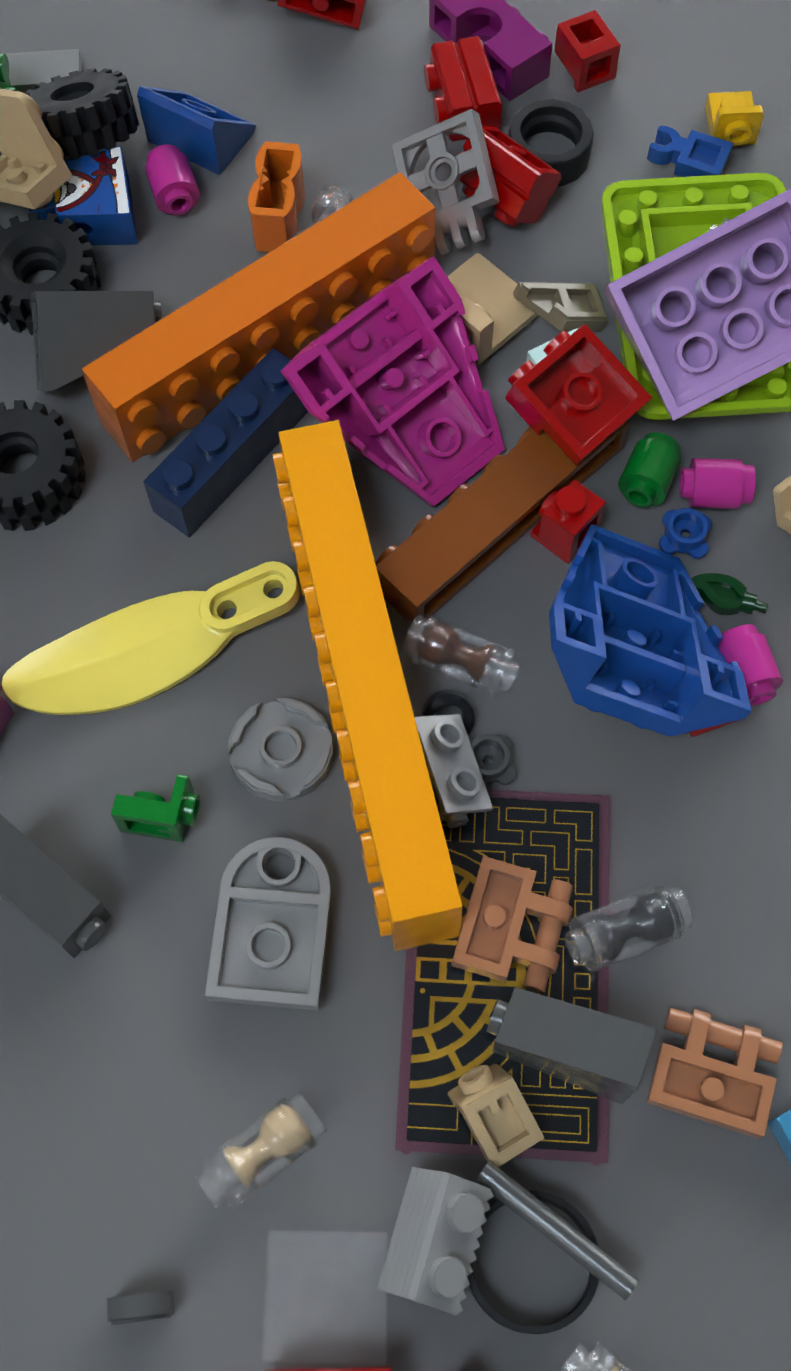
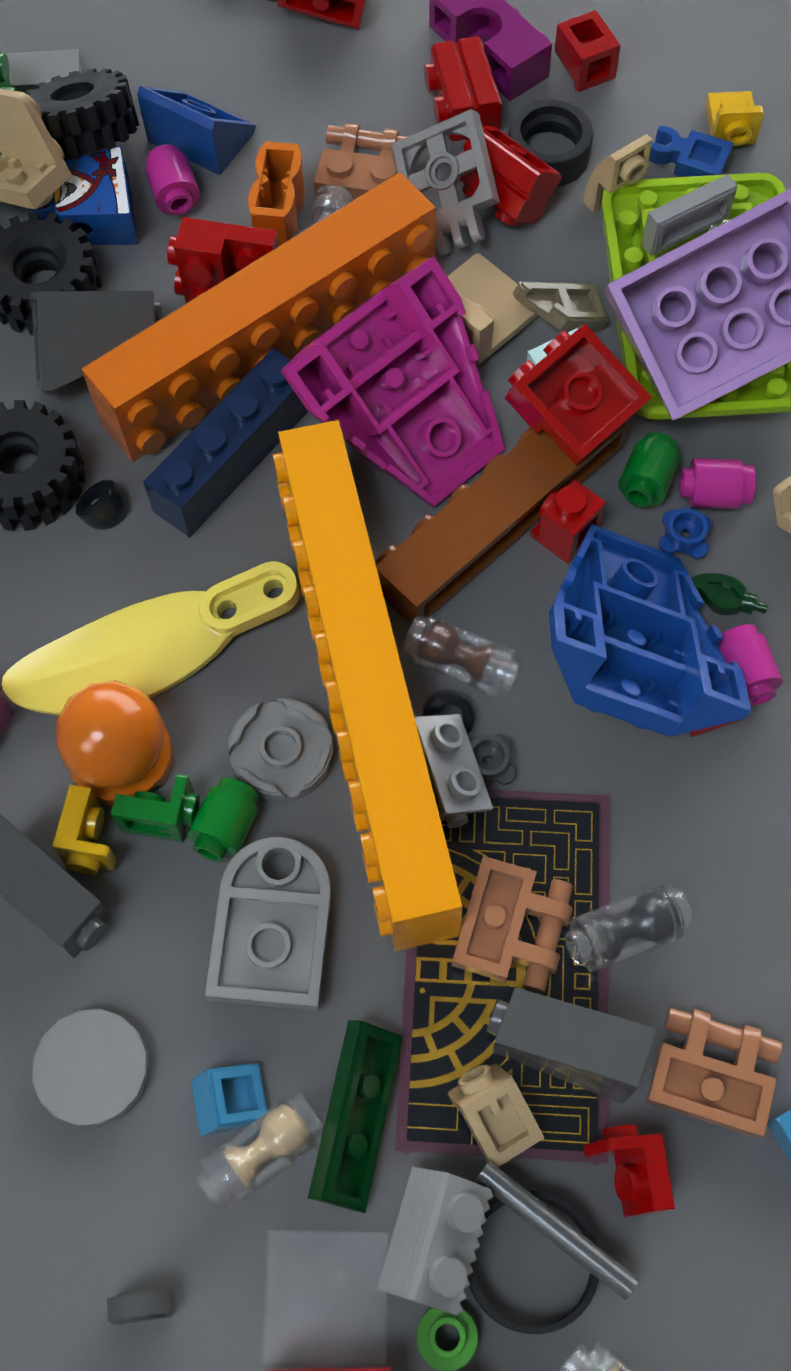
(78, 824): none -> yellow bracket
(90, 1068): none -> light grey tile
(107, 510): none -> black piece
(114, 741): none -> orange tile
(213, 252): none -> red plate
(224, 820): none -> green brick
(228, 1098): none -> dark azure slope
(354, 170): none -> nougat plate
(355, 1117): none -> dark green tile
(439, 1358): none -> bright green plate
(617, 170): none -> tan slope
(640, 1171): none -> red bracket
(689, 215): none -> light grey tile

